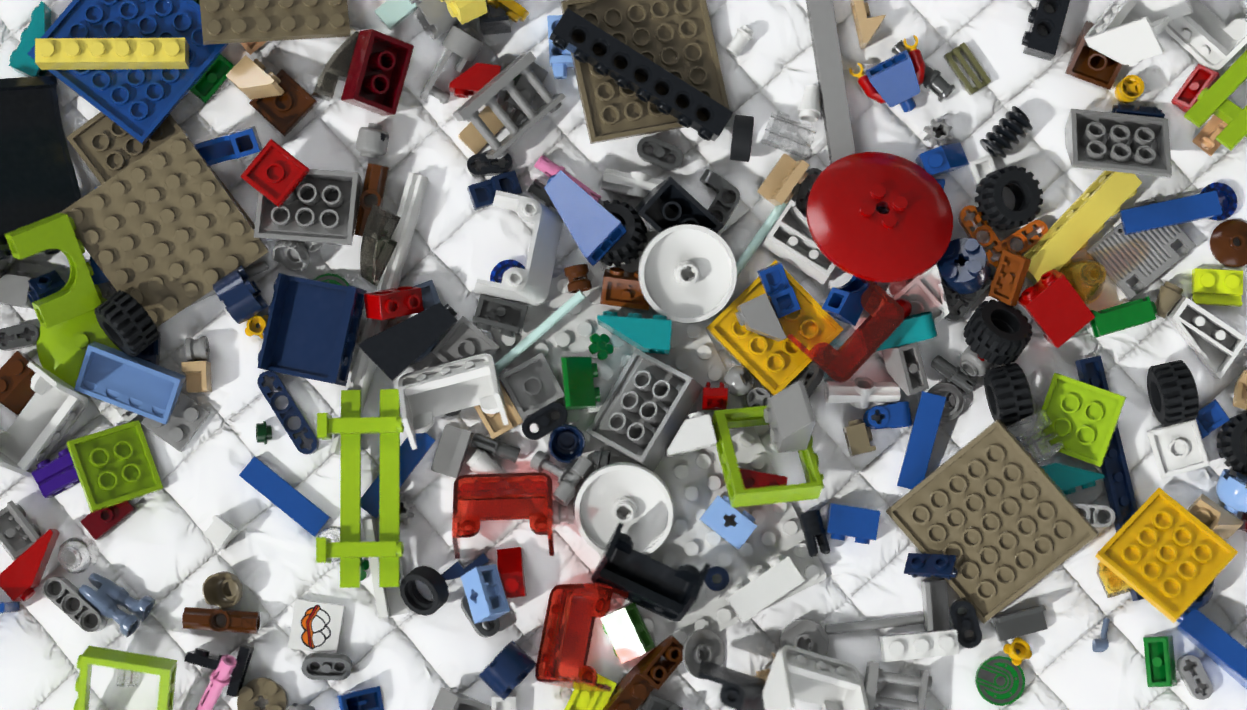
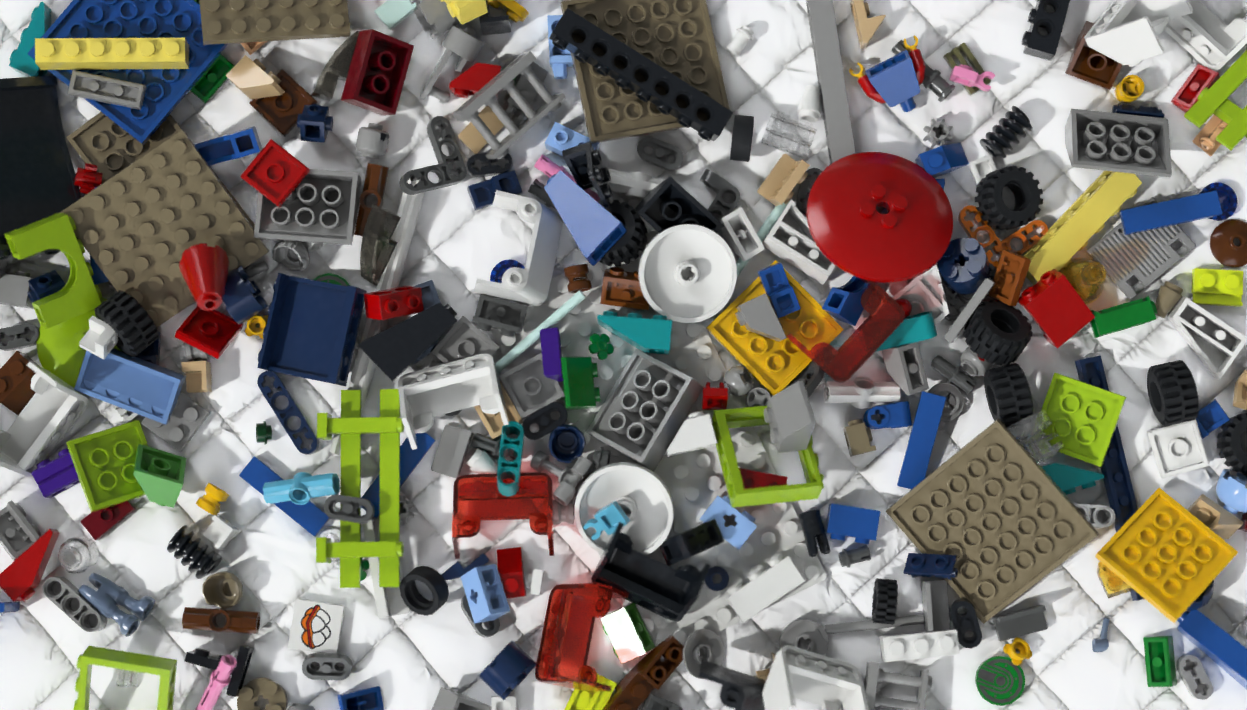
(88, 178): none -> red gear
(99, 338): none -> white panel
(107, 90): none -> light grey tile
(159, 474): none -> bright green slope
(192, 553): none -> black piece
(205, 274): none -> red cone
(208, 331): none -> red tile
(211, 501): none -> yellow wheel
(301, 488): none -> medium azure piece
(314, 123): none -> dark blue brick
(349, 509): none -> dark grey plate
(442, 169): none -> dark grey beam
(506, 468): none -> teal beam
(535, 581): none -> white plate
(551, 353): none -> dark purple slope
(563, 138): none -> light blue brick
(588, 170): none -> black bracket
(607, 519): none -> medium azure plate
(691, 542): none -> black bracket
(740, 234): none -> white slope
(854, 556): none -> dark grey pin
(884, 601): none -> black tyre
(966, 76): none -> bright pink plate
(969, 309): none -> light grey tile

